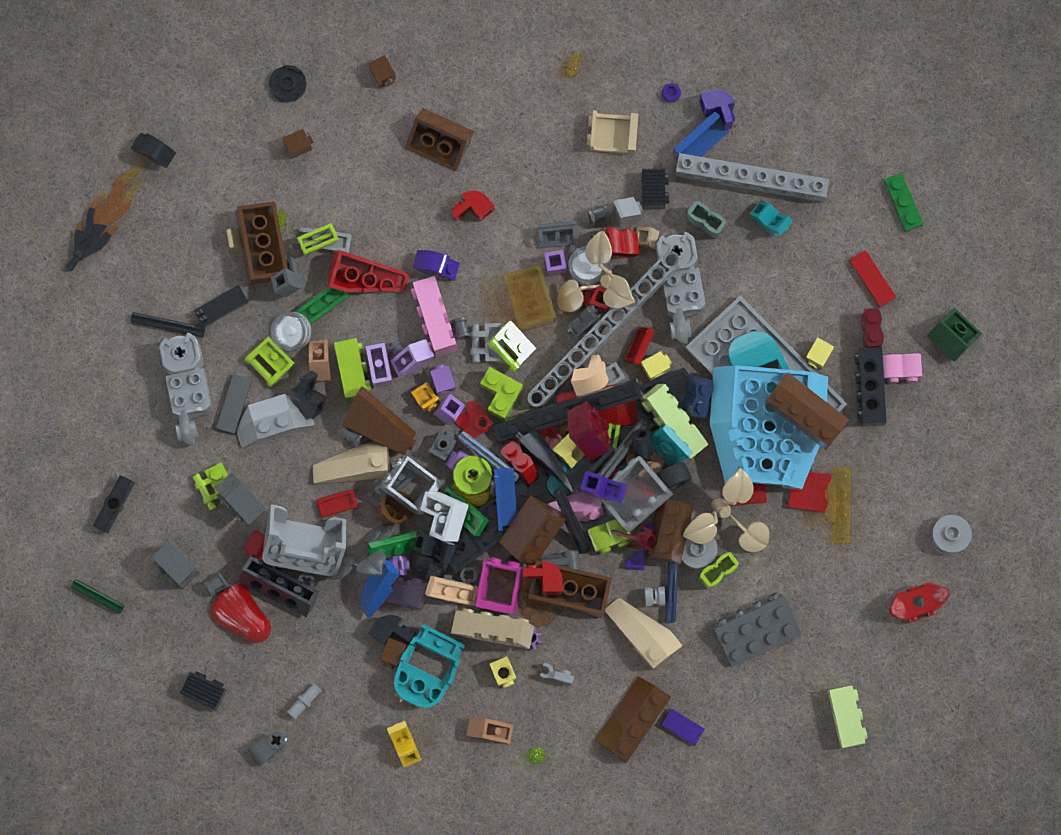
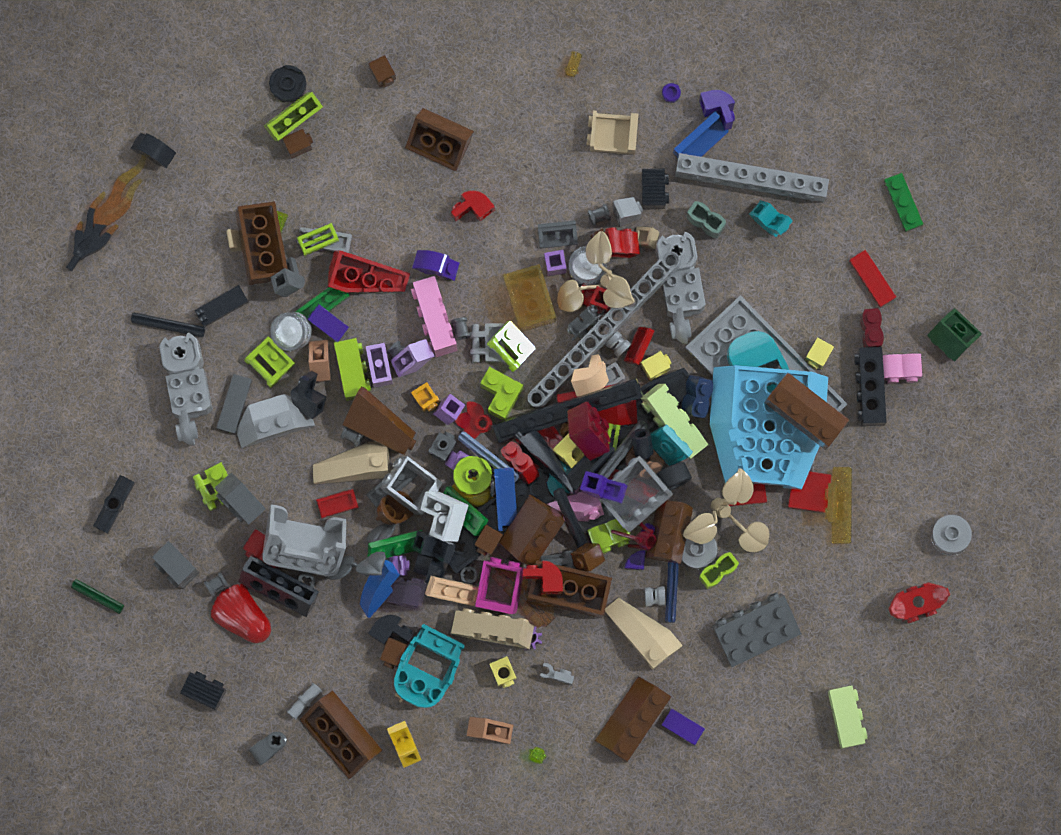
(293, 116): none -> lime brick
(327, 323): none -> dark purple tile
(340, 734): none -> reddish brown slope
(442, 379): medium lavender brick -> none
(487, 541): none -> reddish brown brick
(588, 557): none -> reddish brown brick
(620, 347): none -> light grey wheel

